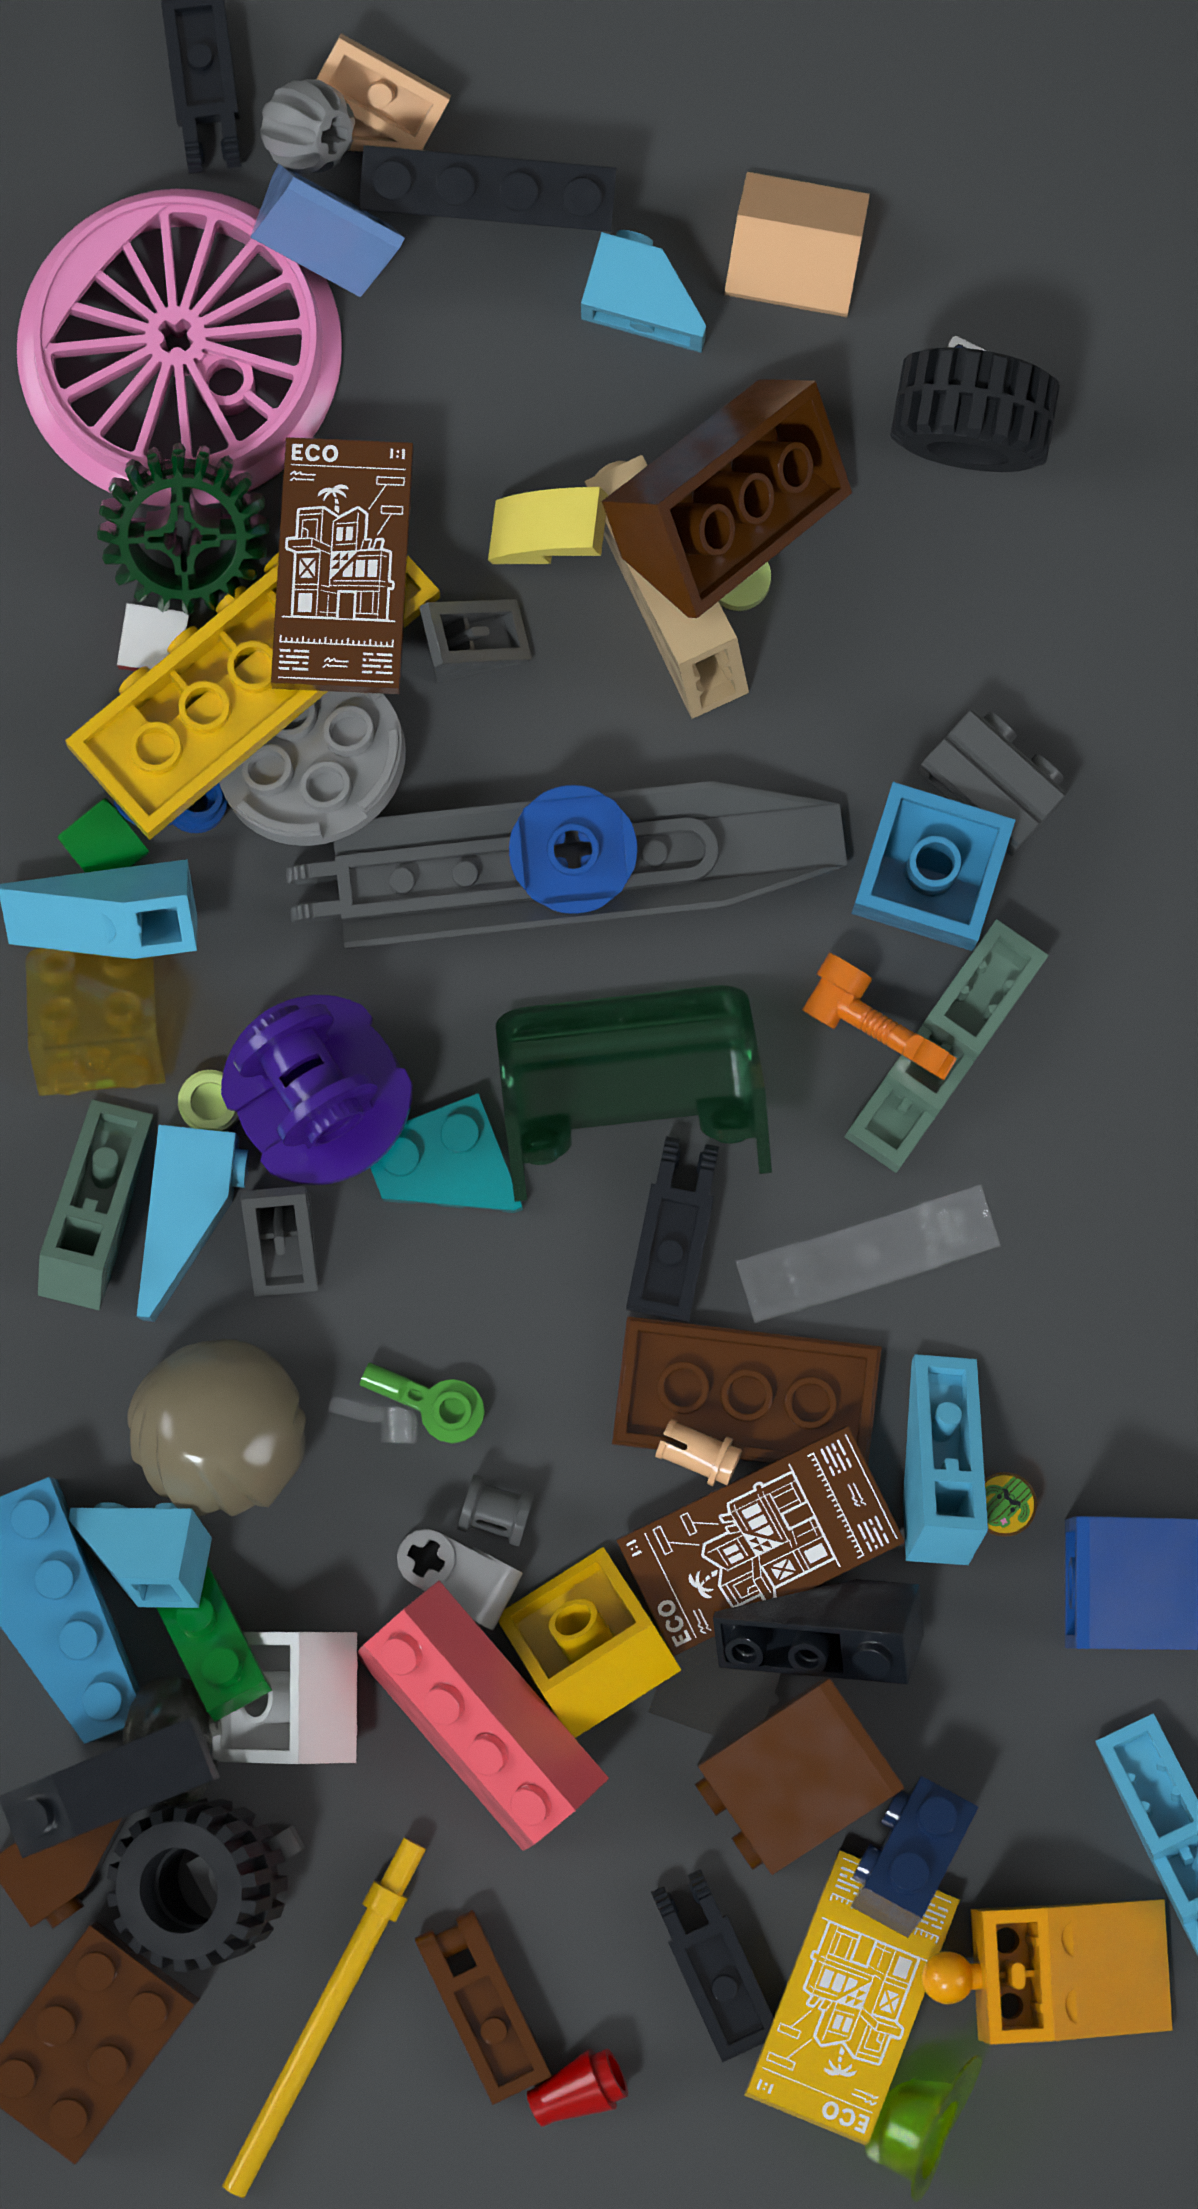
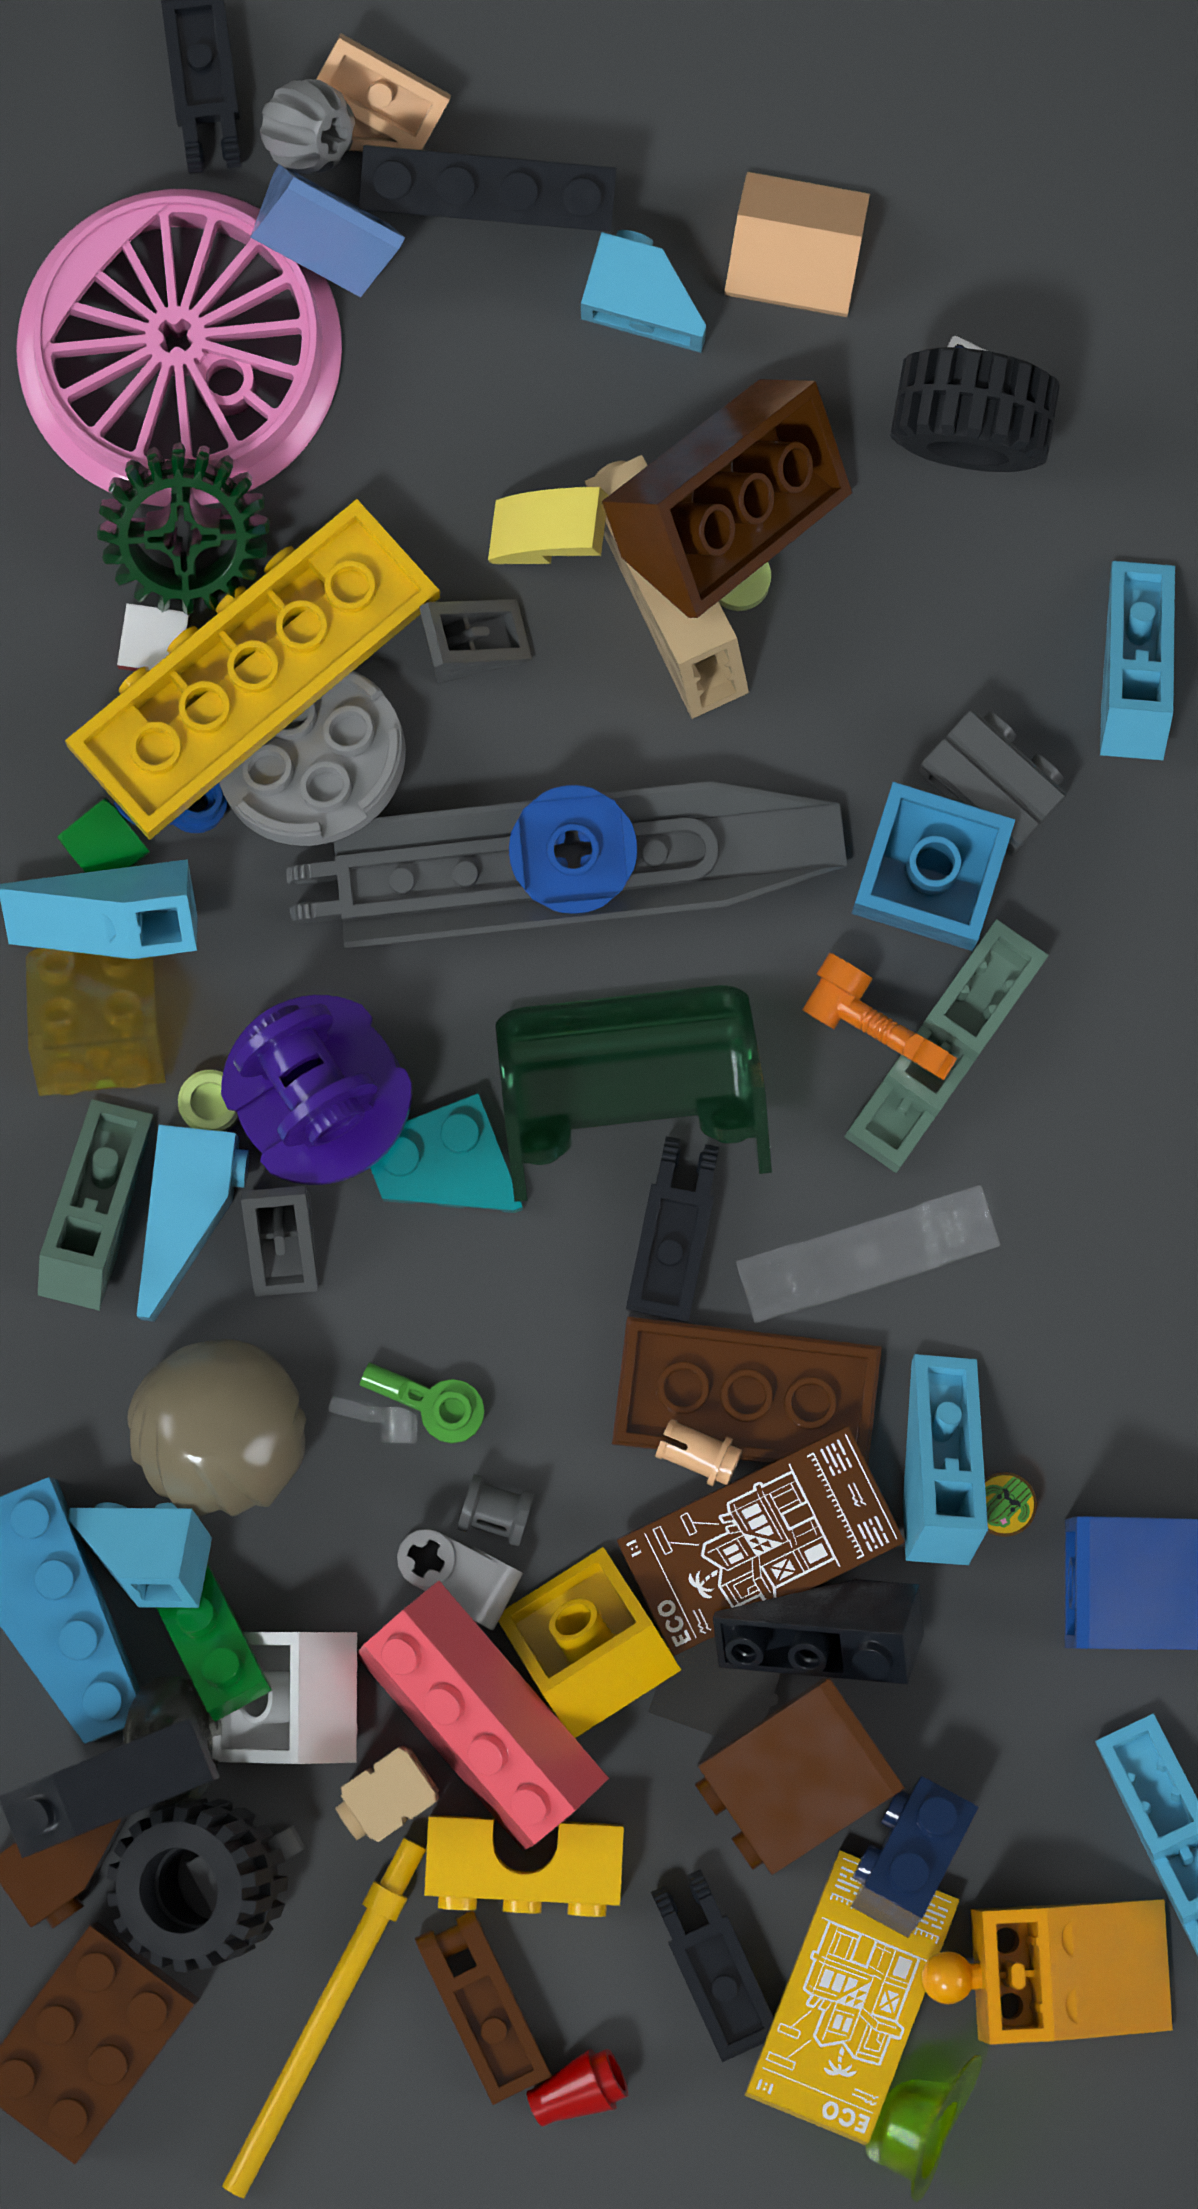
(342, 565): reddish brown tile -> none
(385, 1796): none -> tan brick
(467, 1867): none -> yellow arch
(1138, 661): none -> medium azure slope

